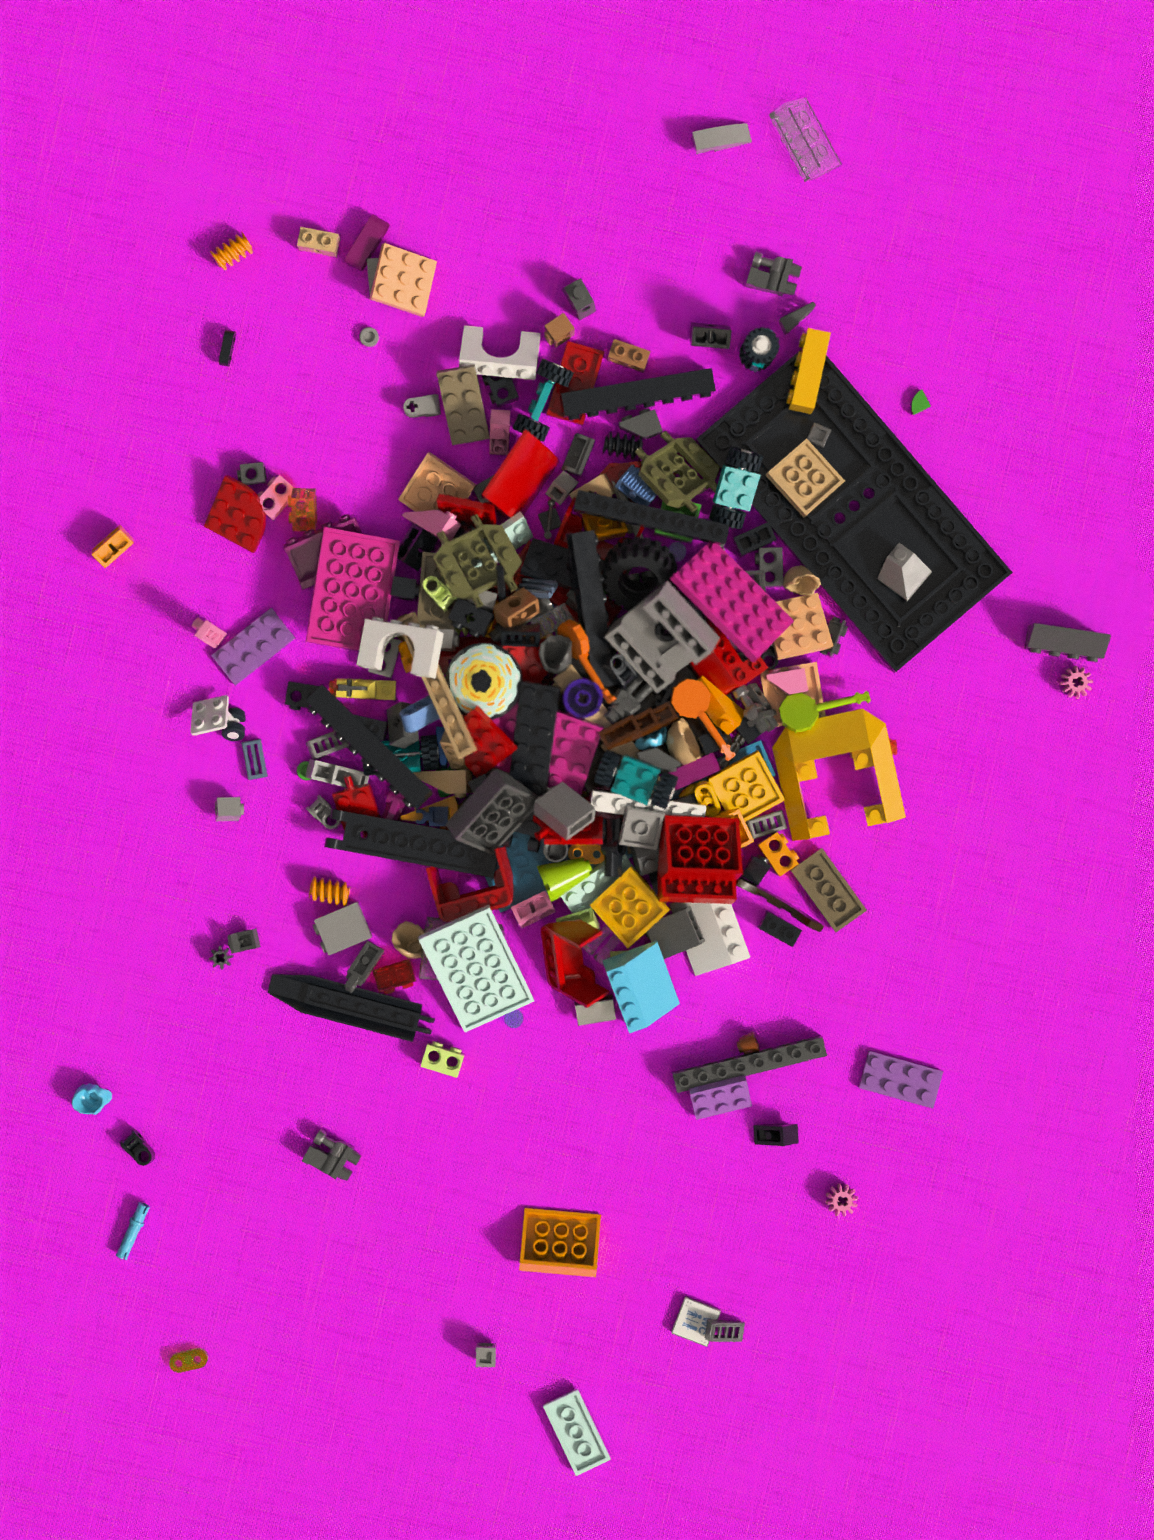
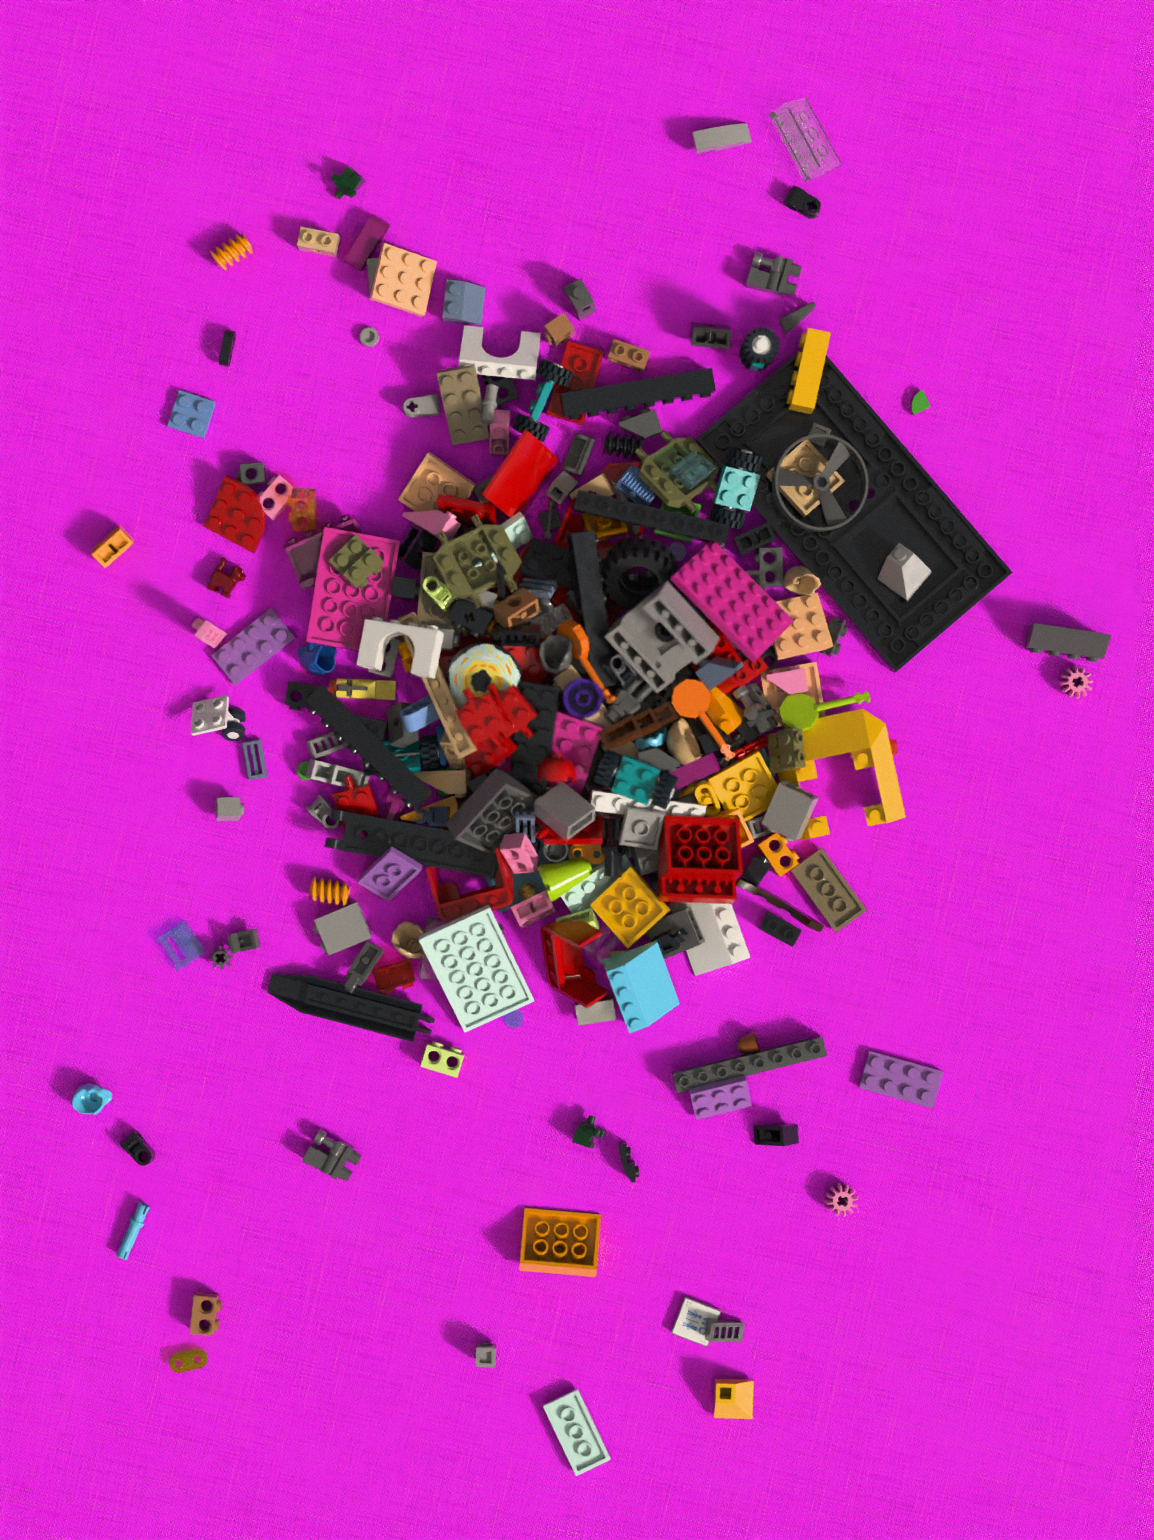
(186, 942): none -> clear light blue plate
(191, 414): none -> medium blue plate
(199, 1313): none -> medium nougat brick
(227, 582): none -> dark red animal
(317, 658): none -> blue helmet
(347, 182): none -> dark green piece
(356, 562): none -> olive plate
(389, 873): none -> medium lavender plate
(463, 303): none -> sand blue slope
(481, 718): none -> red plate
(489, 404): none -> light grey pin
(514, 709): none -> red plate
(519, 853): none -> bright pink brick
(525, 817): none -> sand blue tile
(527, 891): none -> clear yellow plate
(556, 769): none -> red cylinder
(587, 1132): none -> dark green piece
(629, 1166): none -> black slope
(670, 942): none -> black plate
(692, 469): none -> clear light blue plate
(717, 670): none -> sand blue slope
(733, 1398): none -> yellow slope
(751, 747): none -> red axle
(786, 750): none -> olive plate
(789, 810): none -> light grey brick
(800, 201): none -> black piece
(820, 483): none -> dark grey piece

